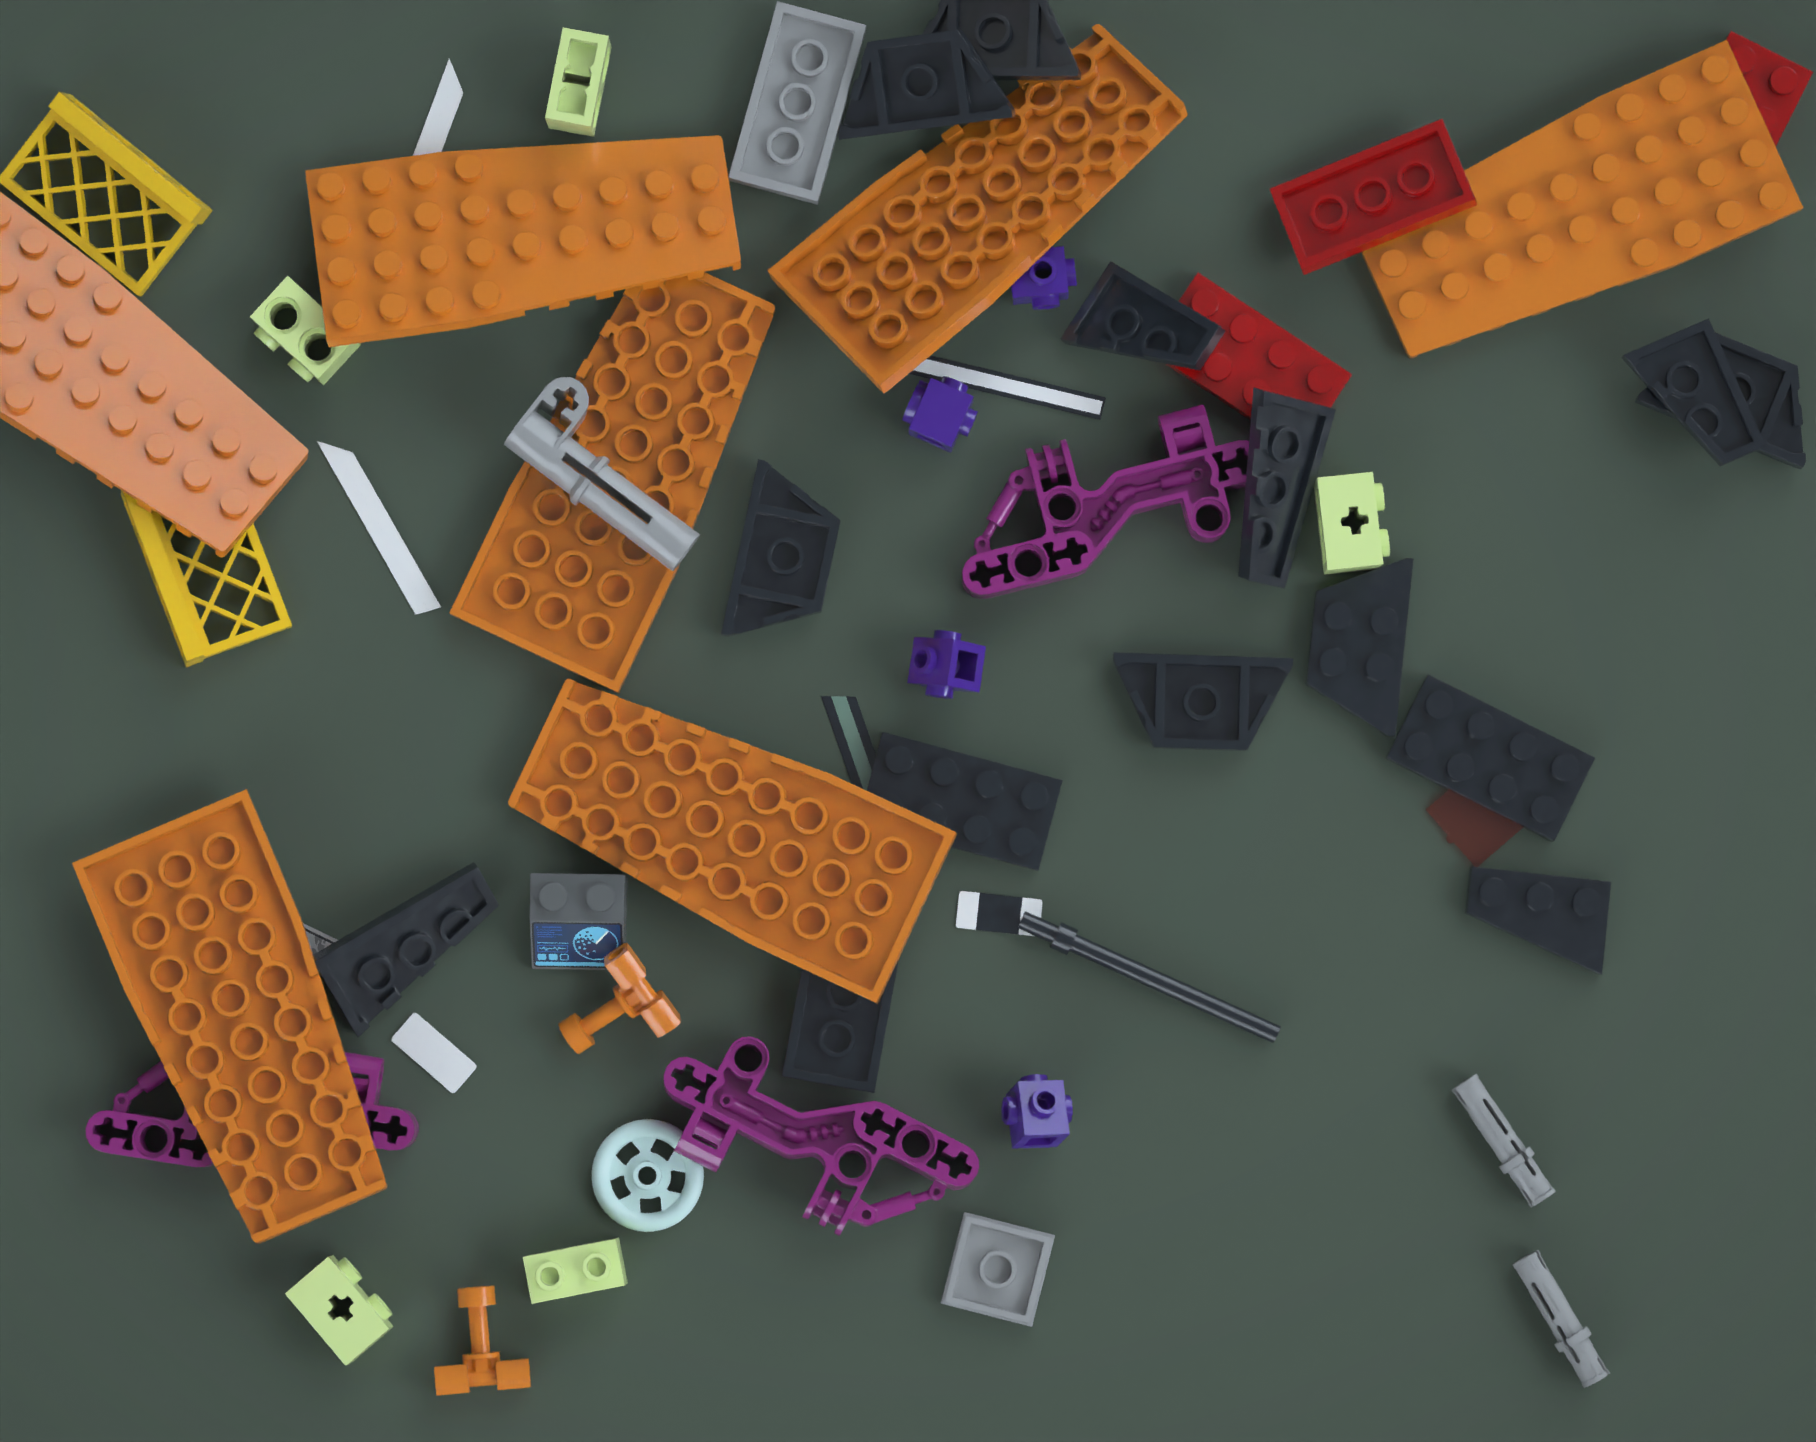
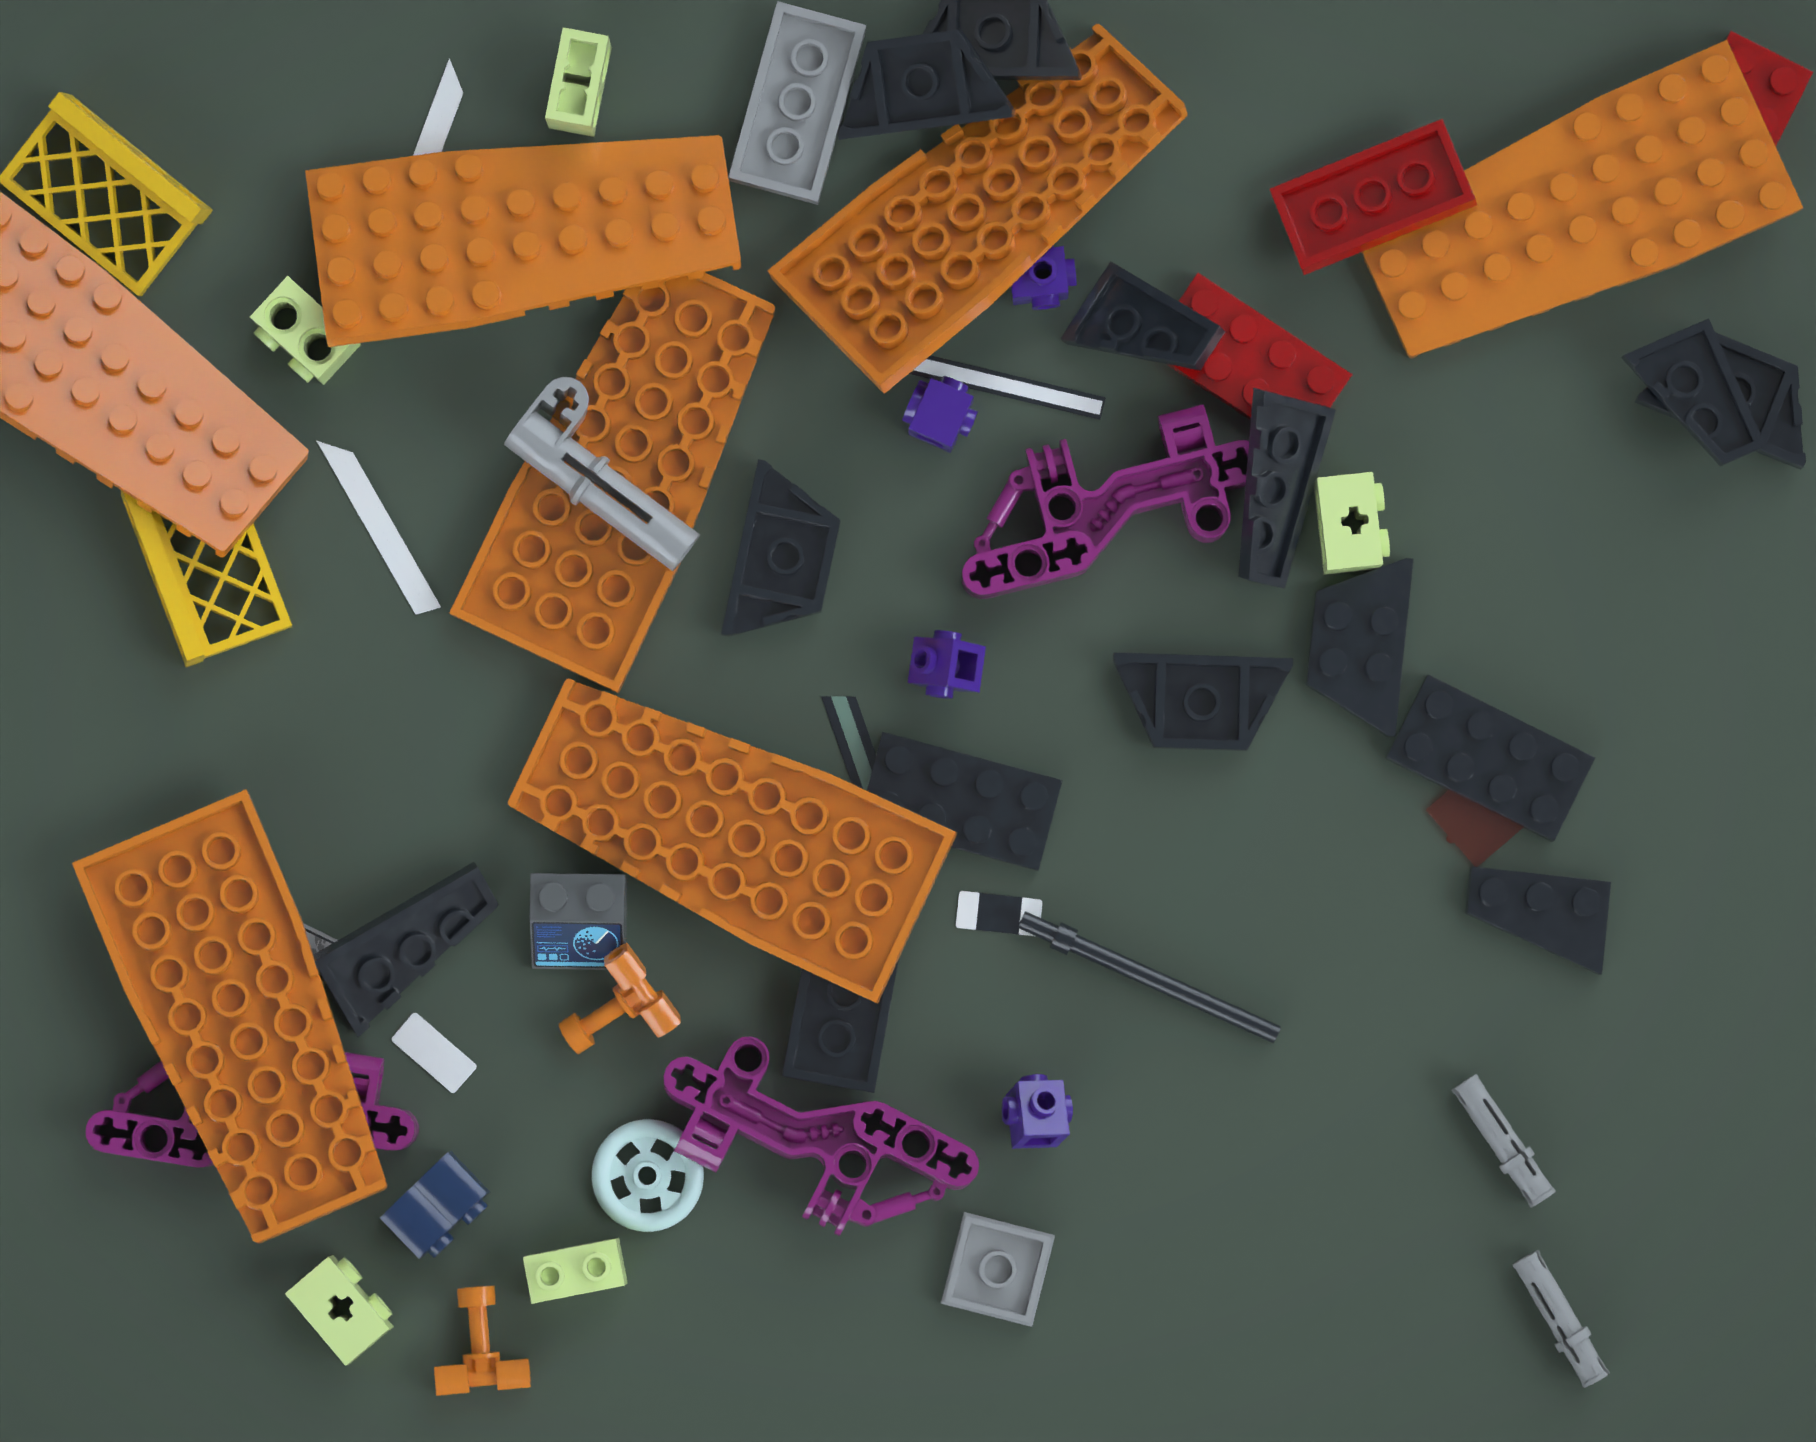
(436, 1206): none -> dark blue brick

